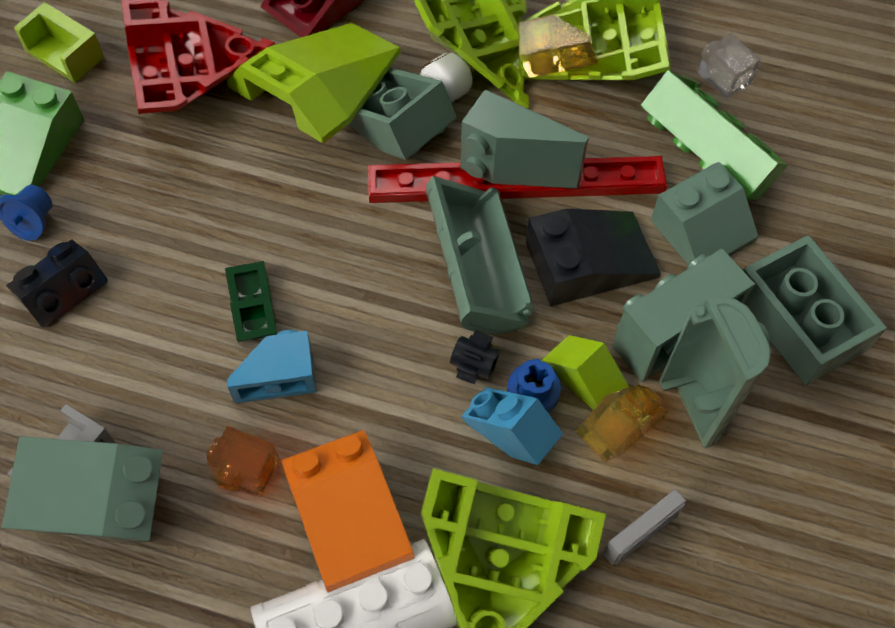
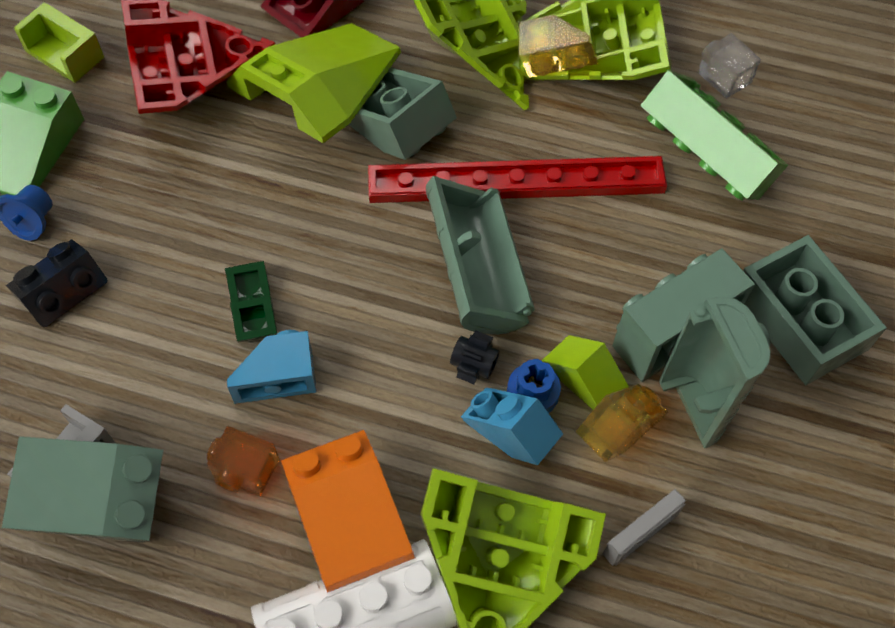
(453, 73): white head -> none
(519, 146): sand green slope -> none
(588, 252): black slope -> none
(705, 214): sand green slope -> none

